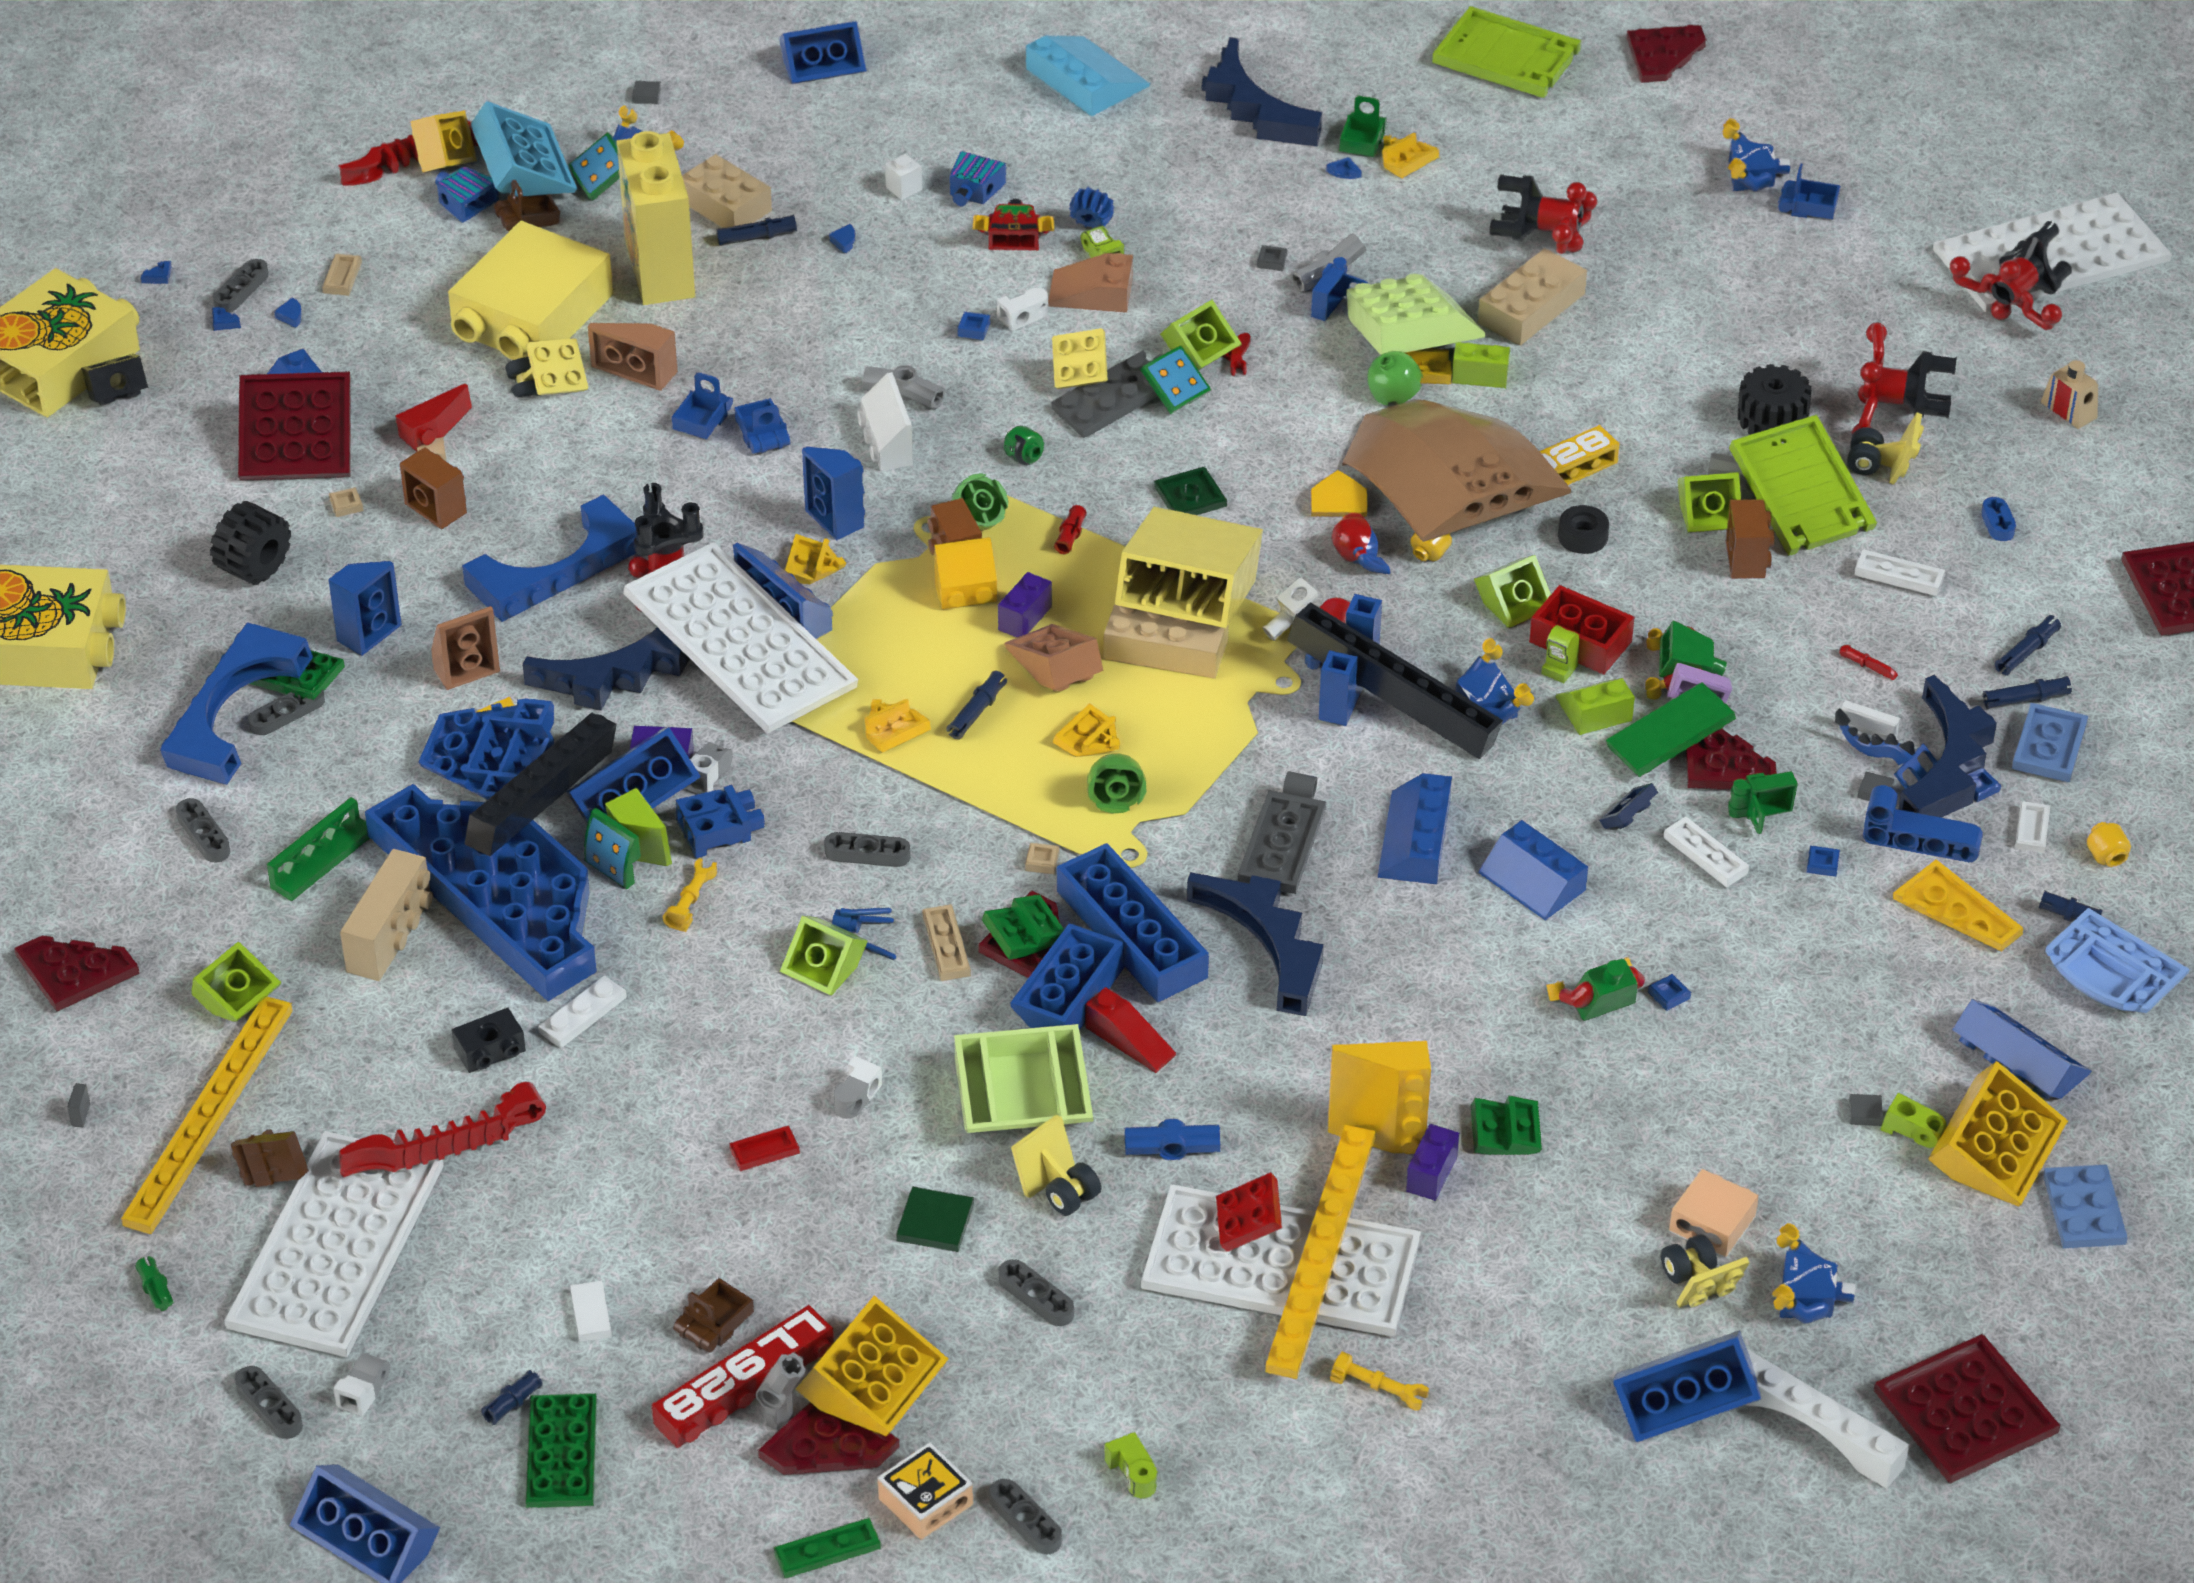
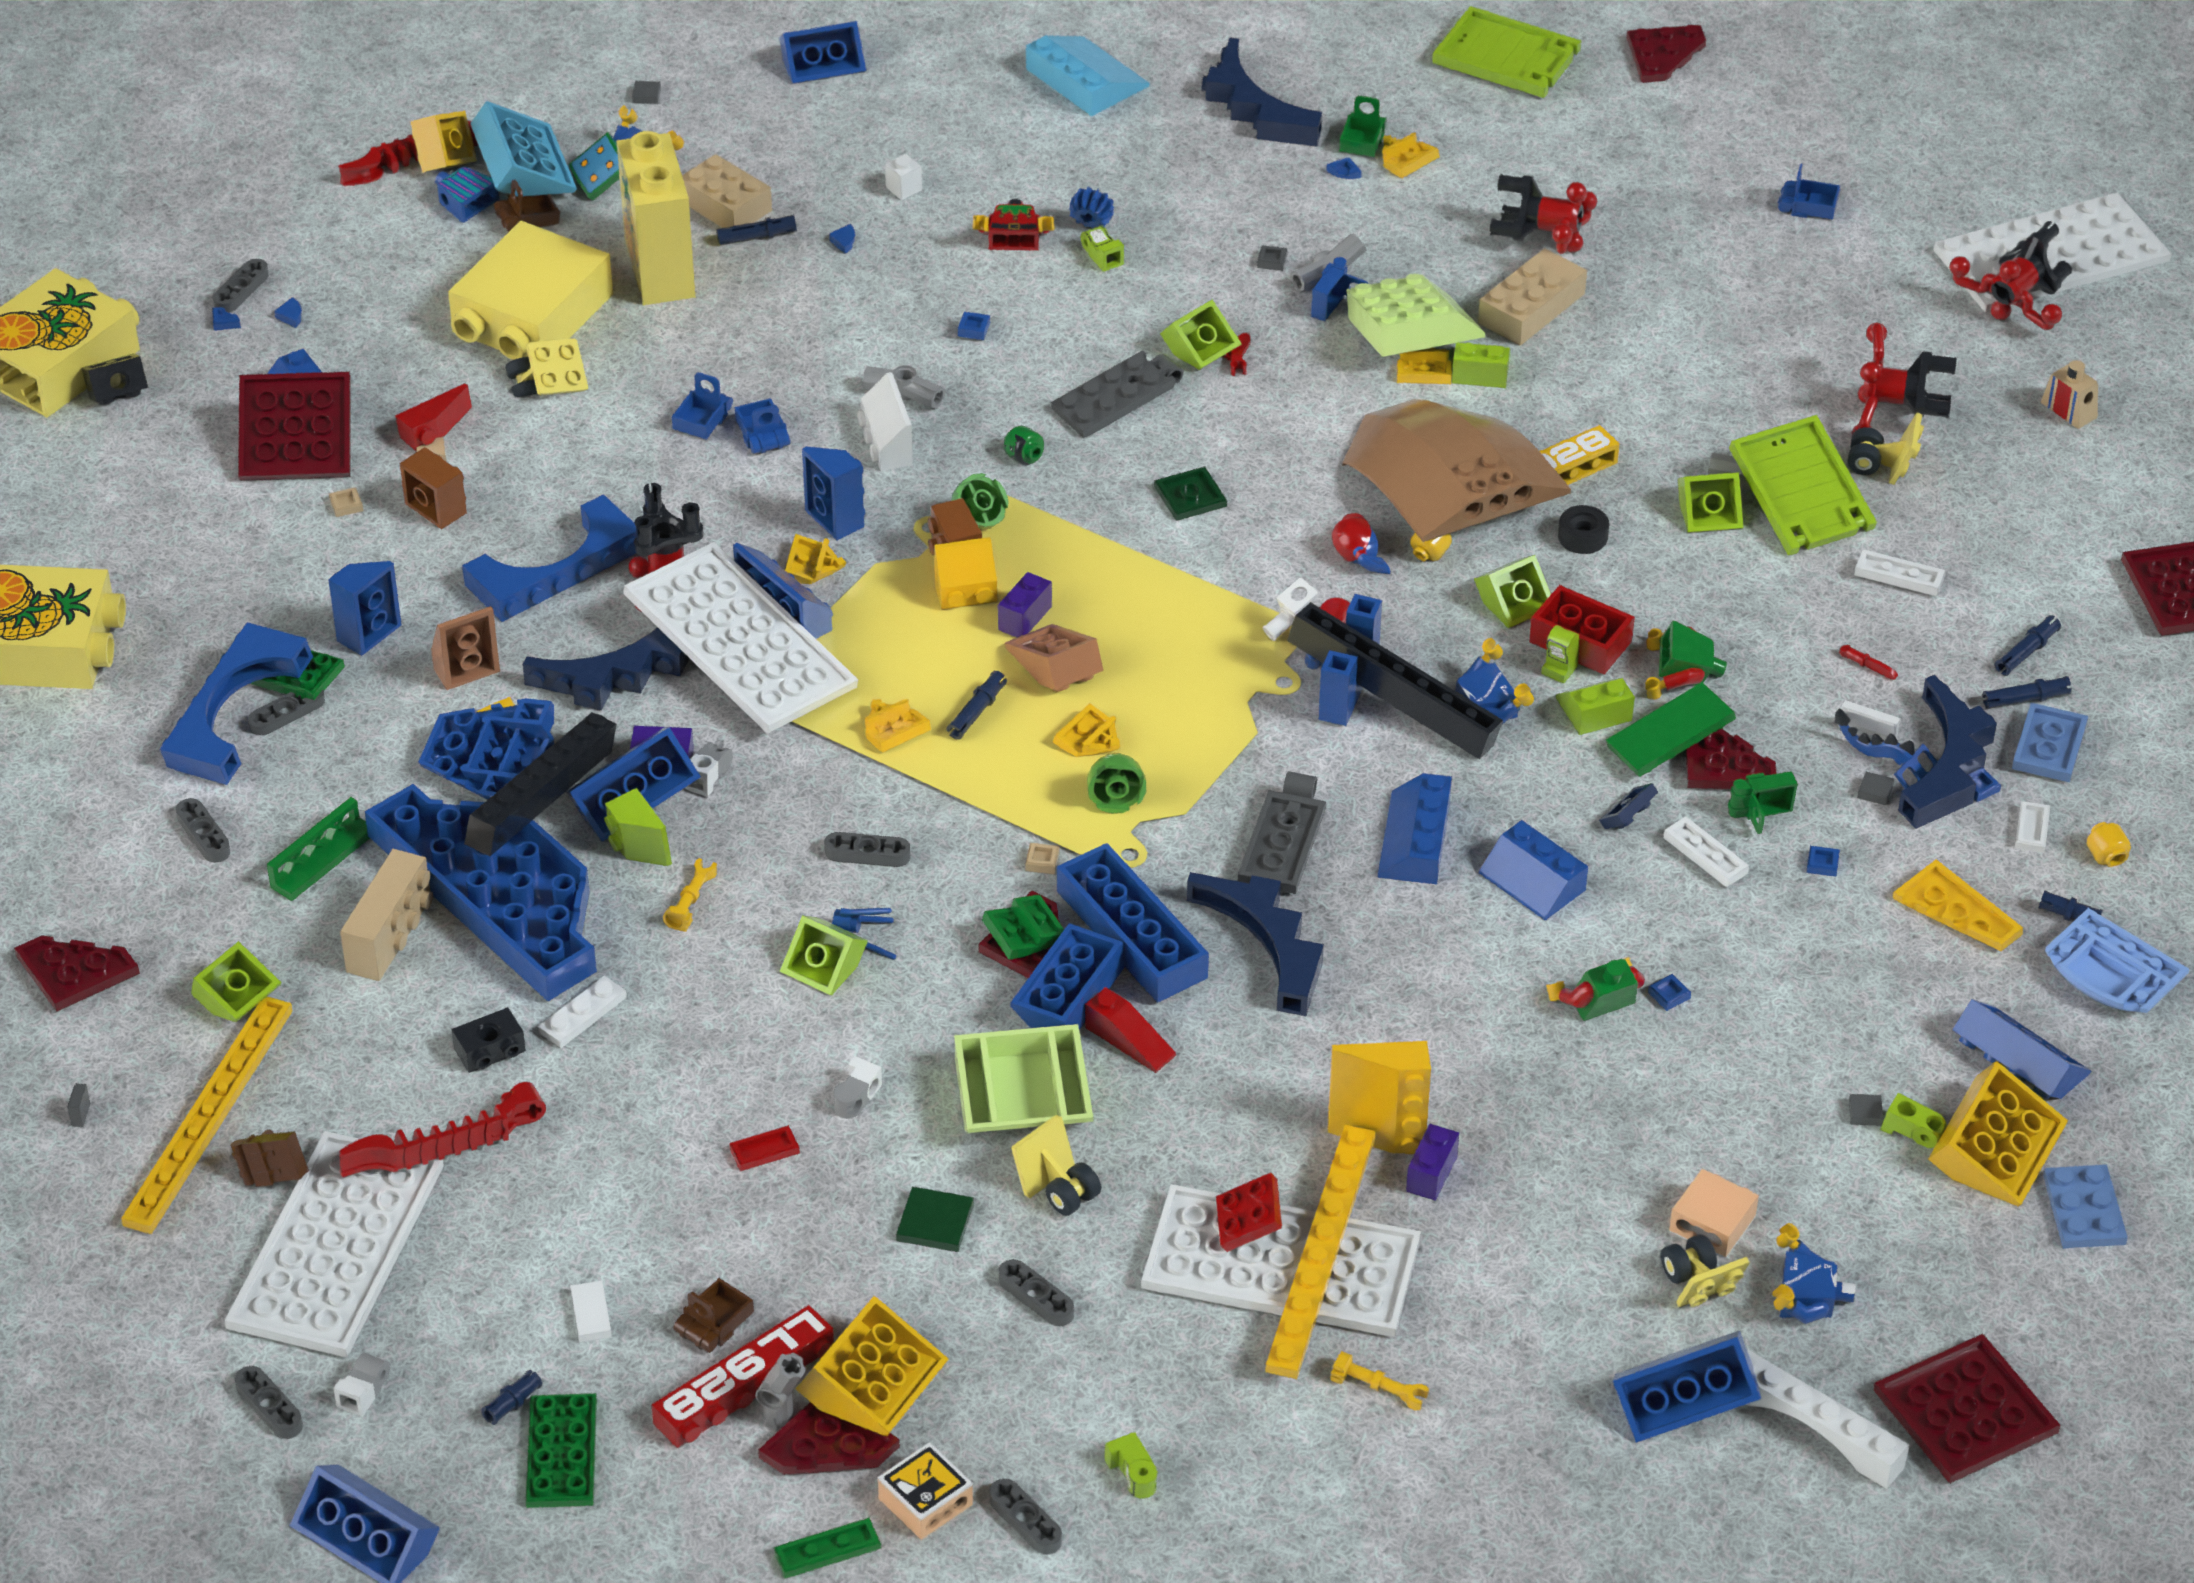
(154, 1283): green axle -> none
(158, 274): blue tile -> none
(250, 542): black wheel -> none
(342, 274): tan tile -> none
(611, 848): slope -> none
(634, 352): nougat slope -> none
(717, 818): blue hips -> none
(946, 942): tan tile -> none
(976, 178): blue torso -> none
(1023, 309): white leg -> none
(1070, 529): red pin -> none
(1079, 358): light yellow plate -> none
(1094, 284): nougat slope -> none
(1164, 642): tan brick -> none
(1172, 1139): blue piece -> none
(1175, 379): slope -> none
(1188, 567): light yellow brick -> none
(1338, 496): yellow slope -> none
(1394, 377): bright green cylinder -> none
(1506, 1126): green slope -> none
(1687, 677): lavender slope -> none
(1749, 539): dark orange brick -> none
(1751, 163): blue torso -> none
(1772, 398): black wheel -> none
(1917, 831): blue beam -> none
(2004, 518): blue beam -> none

